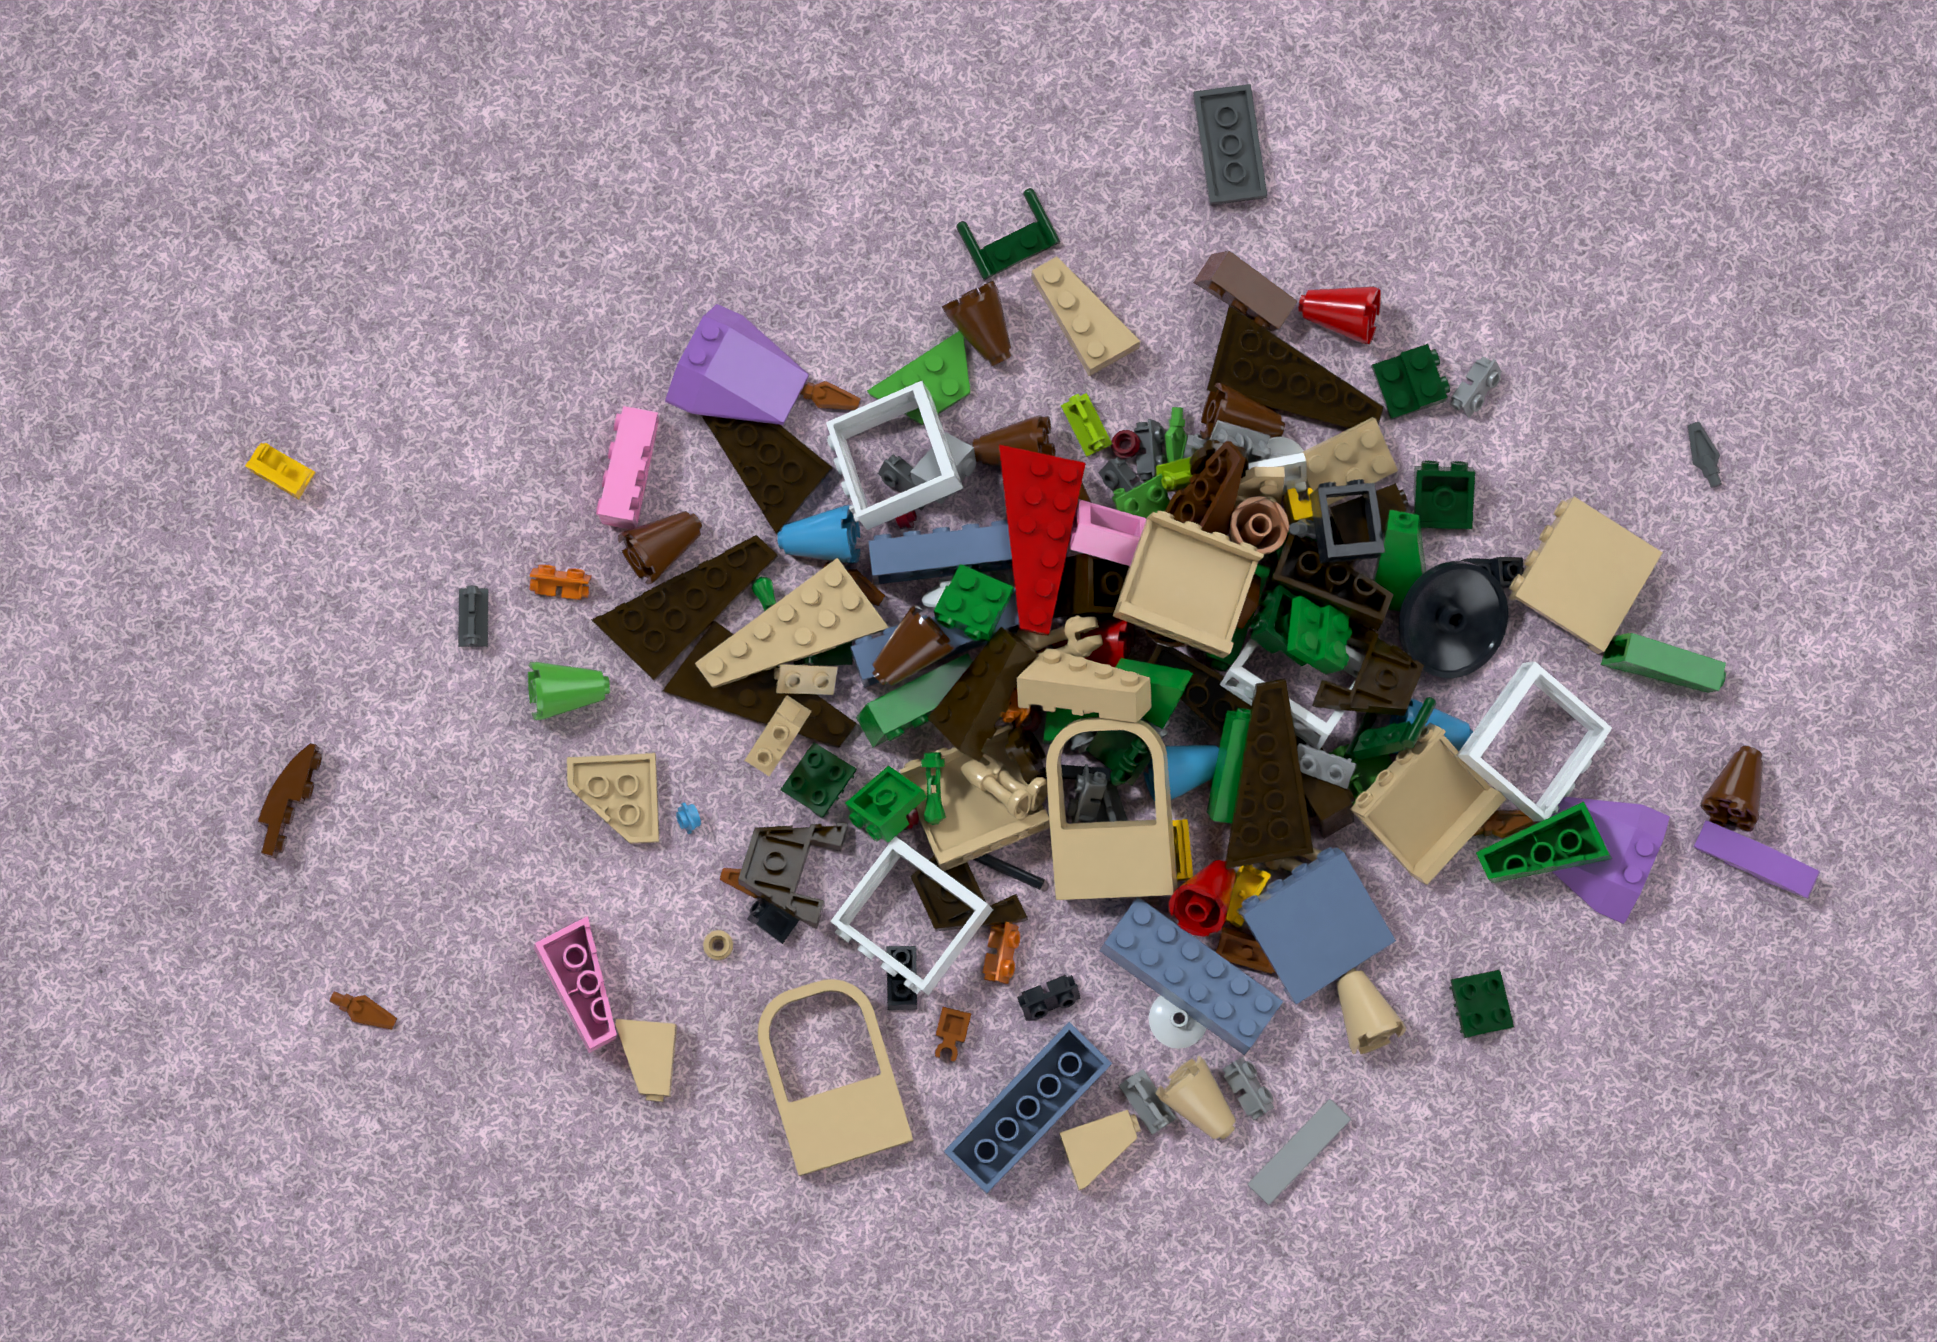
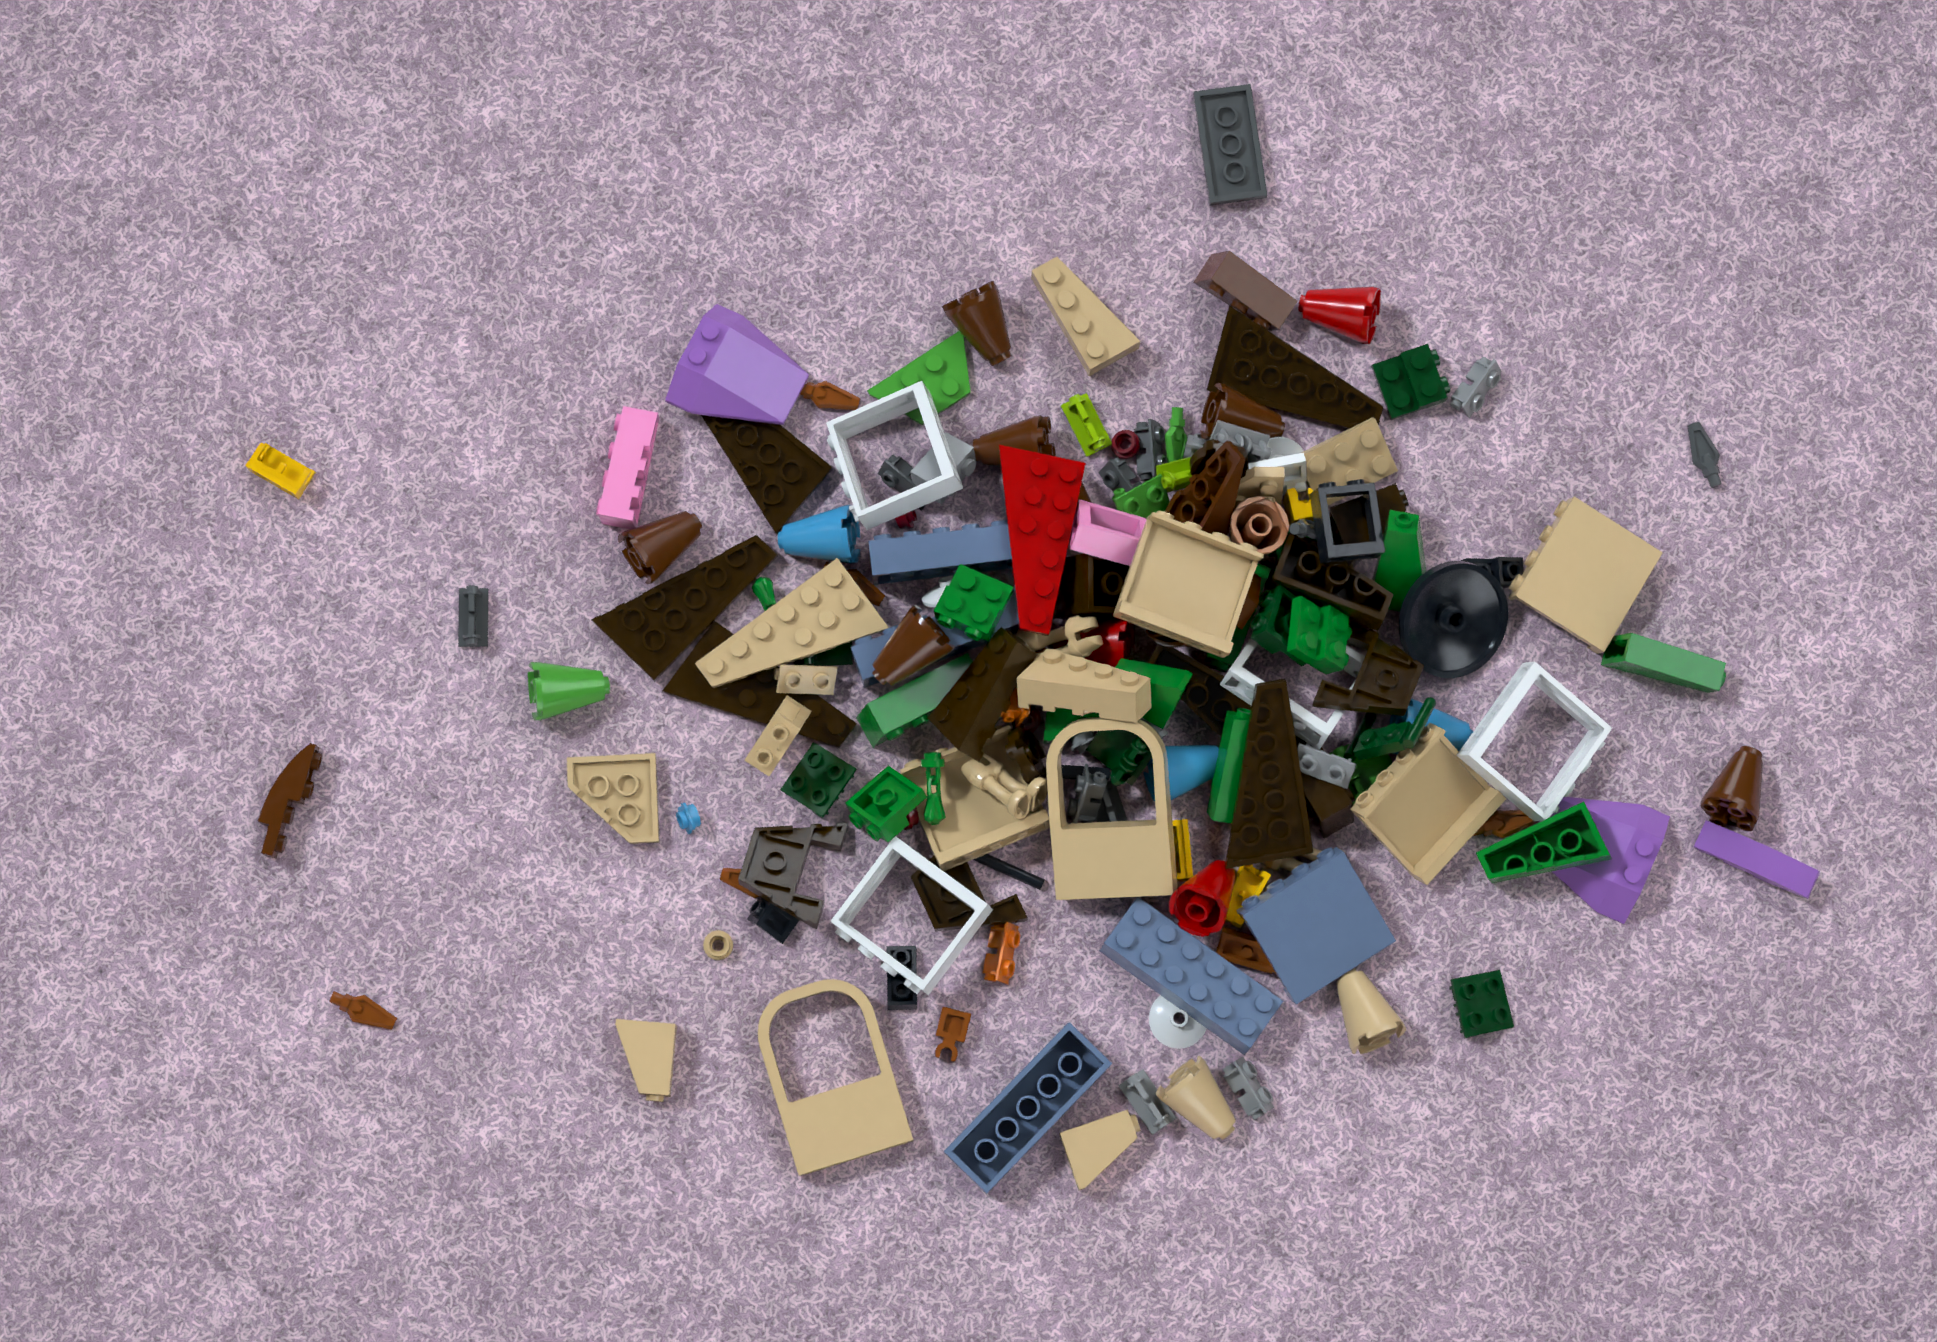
(571, 582): orange hinge -> none
(577, 978): bright pink wedge -> none
(1015, 246): dark green plate -> none
(1037, 1004): black hinge -> none
(1299, 1151): light grey tile -> none
(1444, 495): dark green plate -> none

